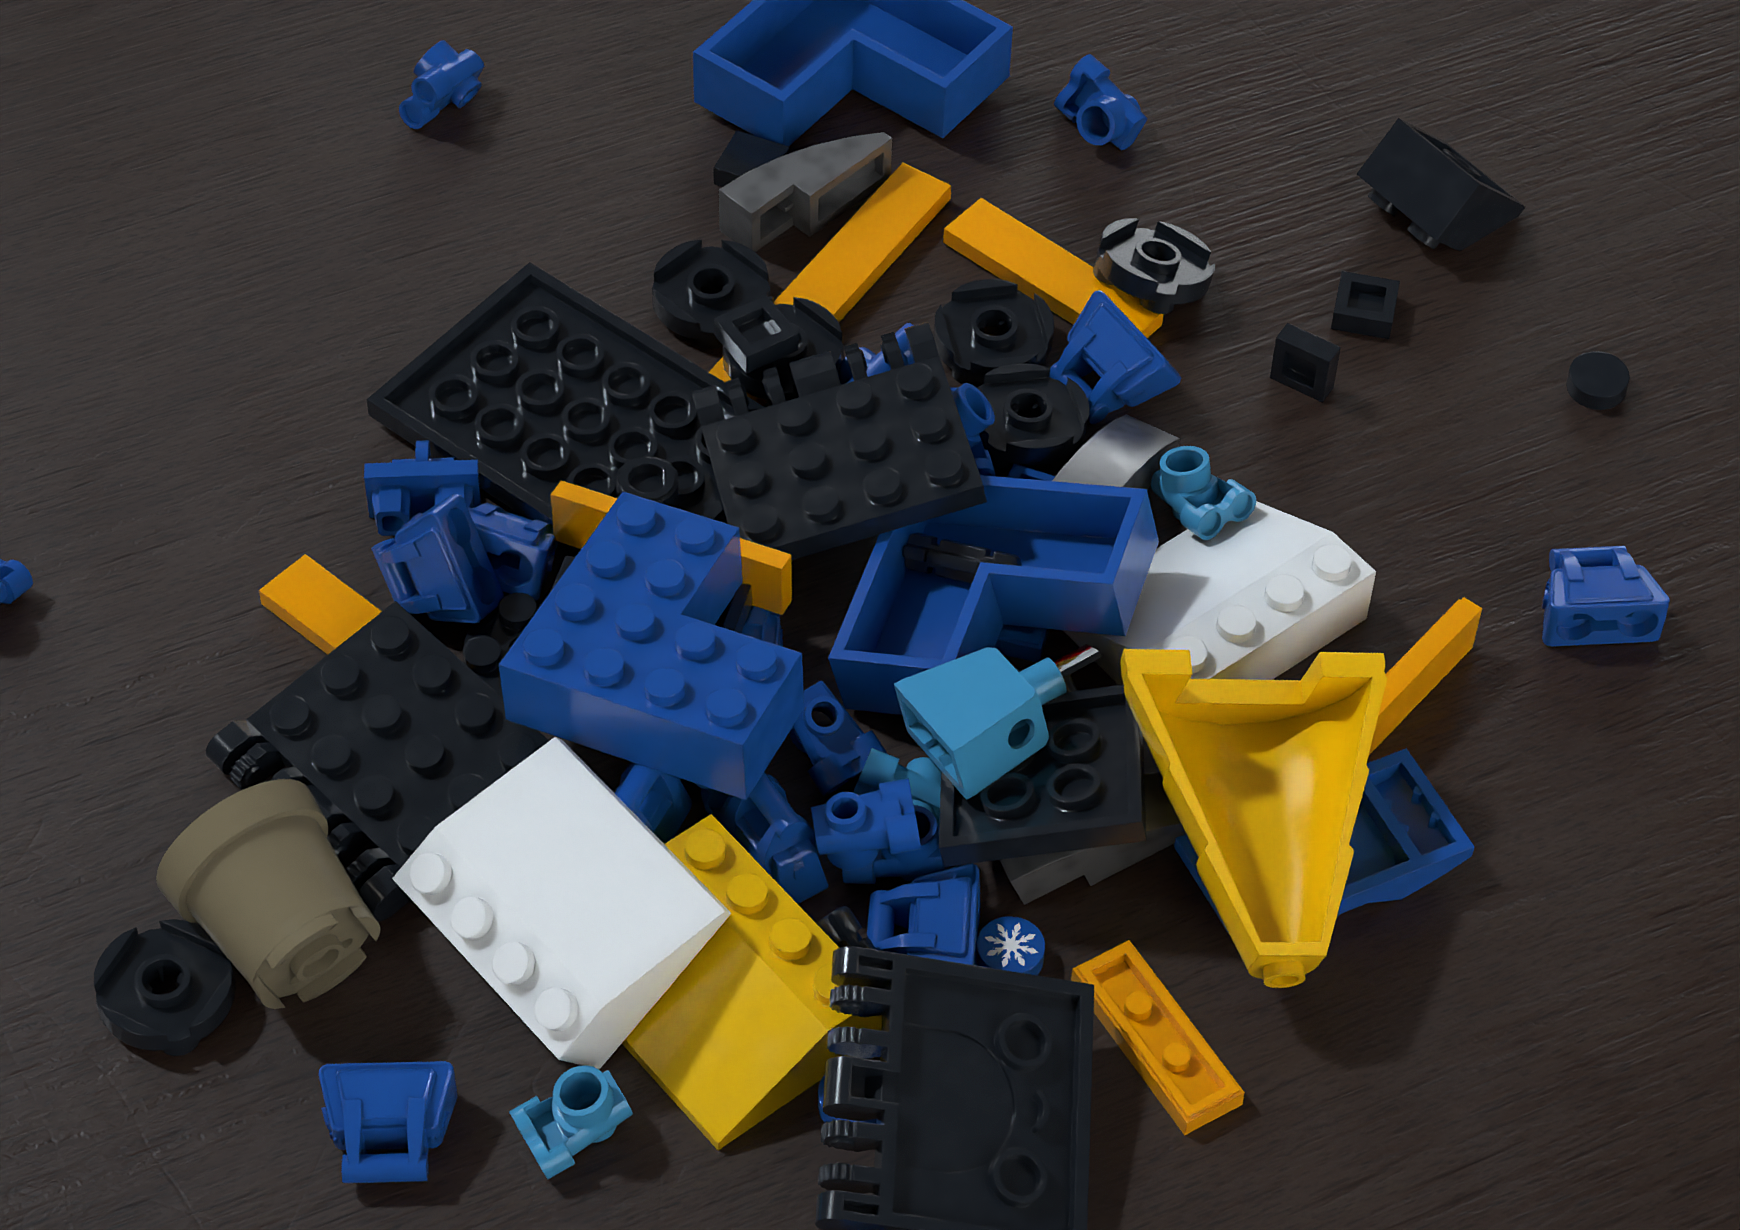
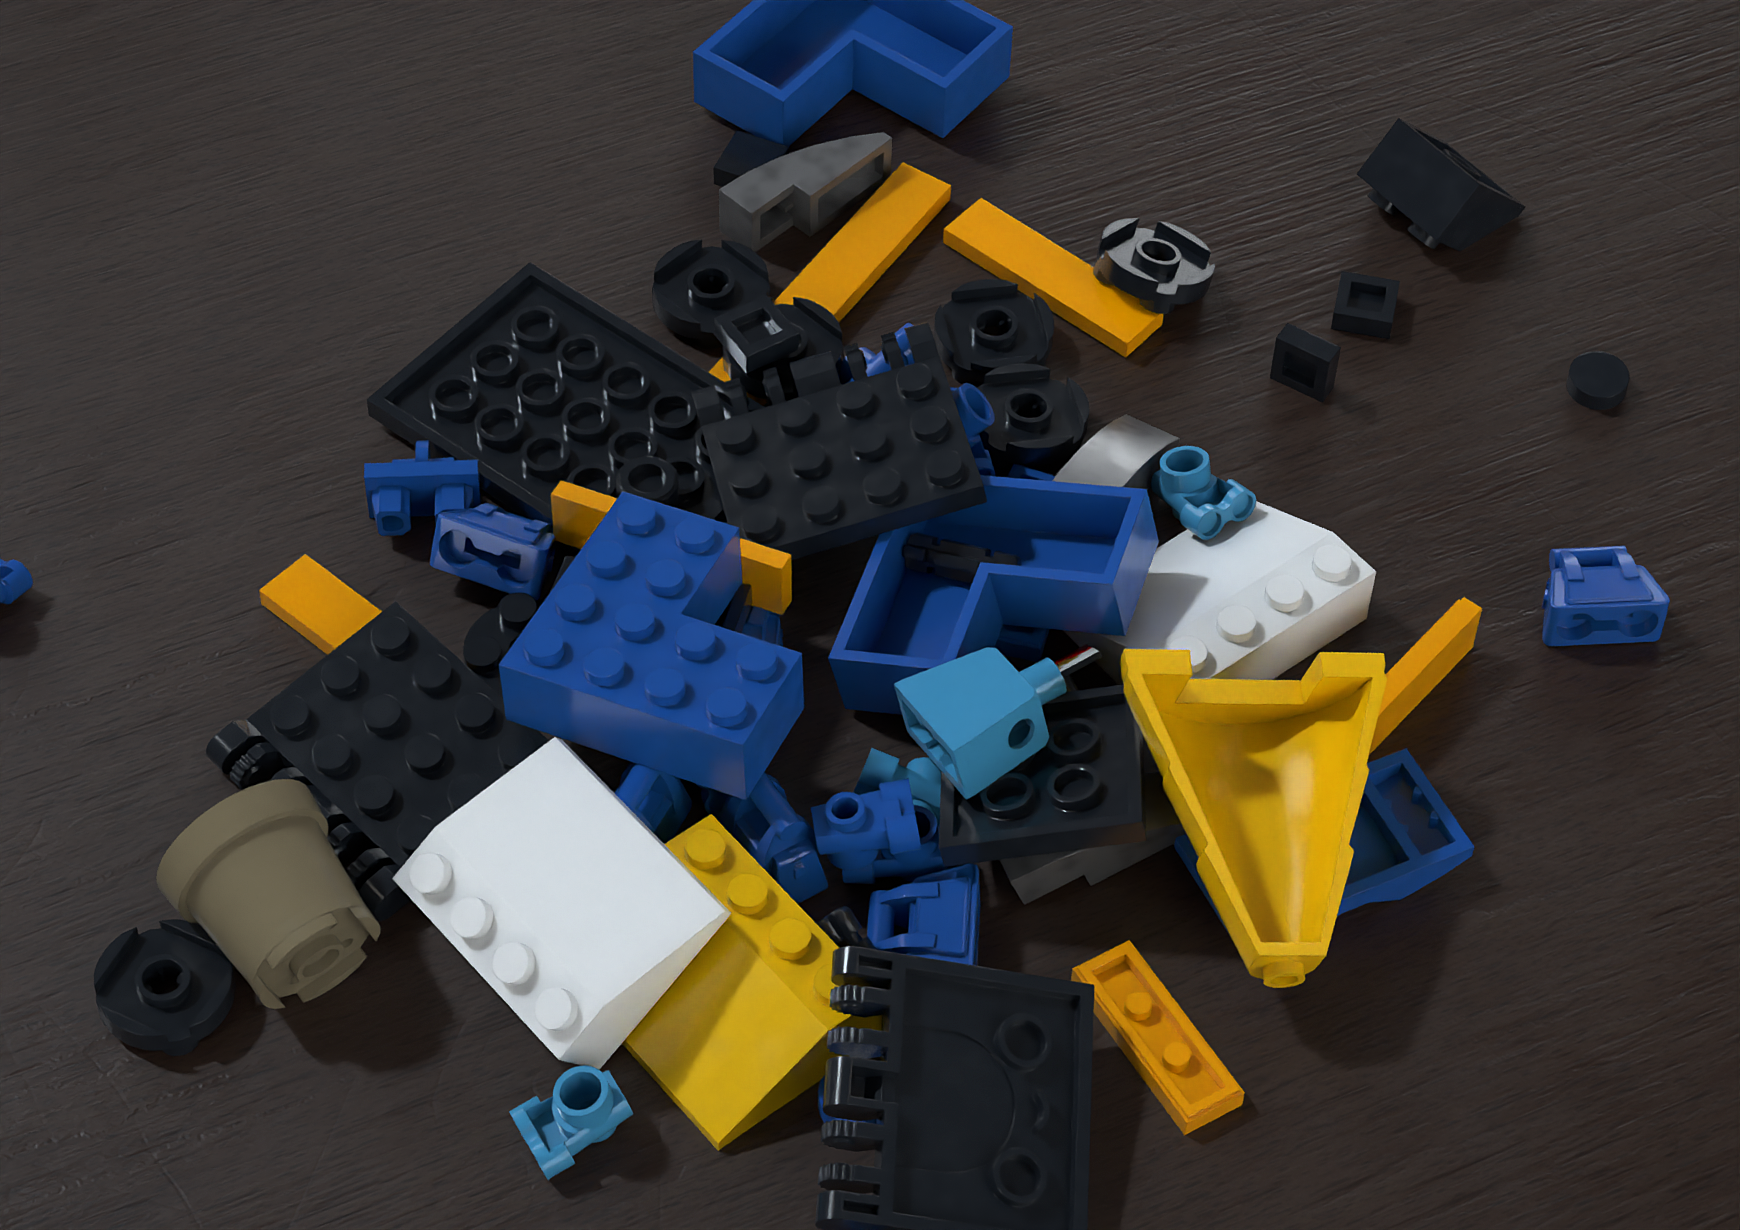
(387, 1109): blue piece -> none
(441, 79): blue plate -> none
(445, 564): blue piece -> none
(835, 750): blue plate -> none
(1011, 946): blue tile -> none
(1100, 106): blue plate -> none
(1120, 355): blue piece -> none

